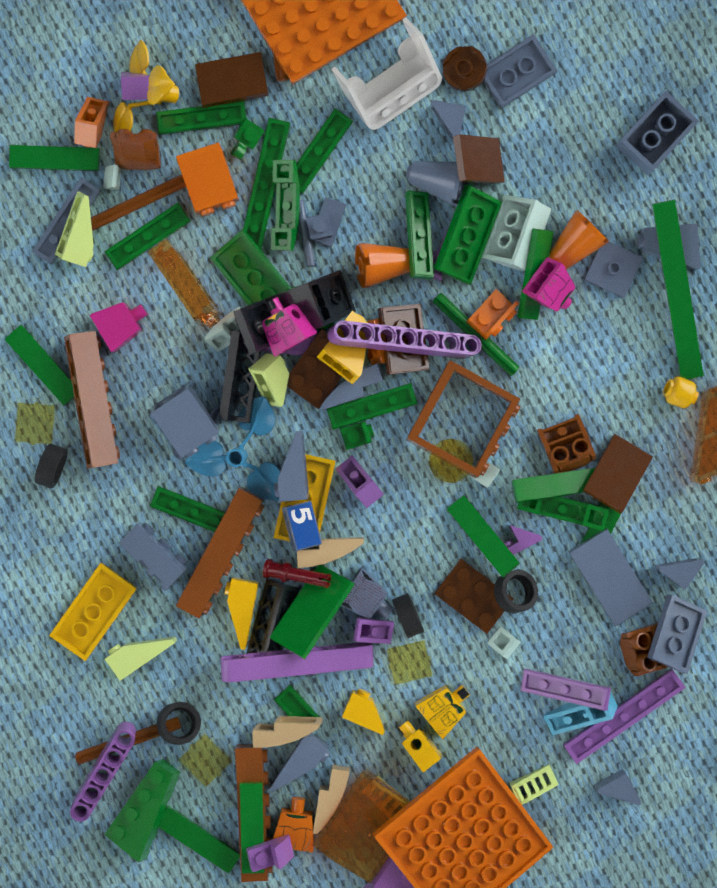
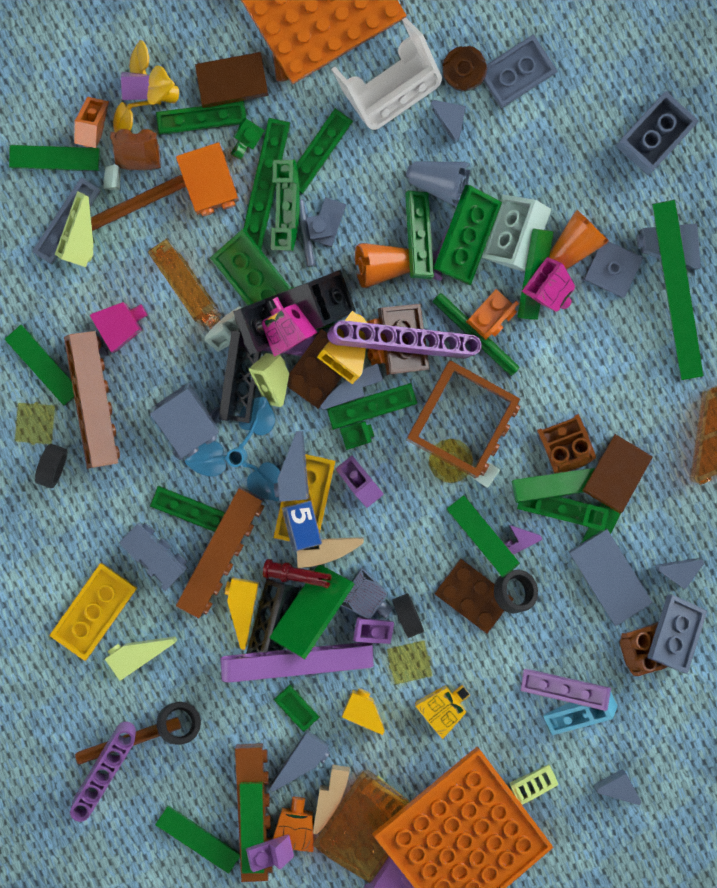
(140, 817): green wedge -> none
(147, 236): green tile -> none
(205, 760): clear yellow piece -> none
(284, 730): tan slope -> none
(427, 754): yellow torso -> none
(478, 159): reddish brown tile -> none
(503, 642): light aqua slope -> none
(626, 715): medium lavender plate -> none
(680, 392): yellow head -> none

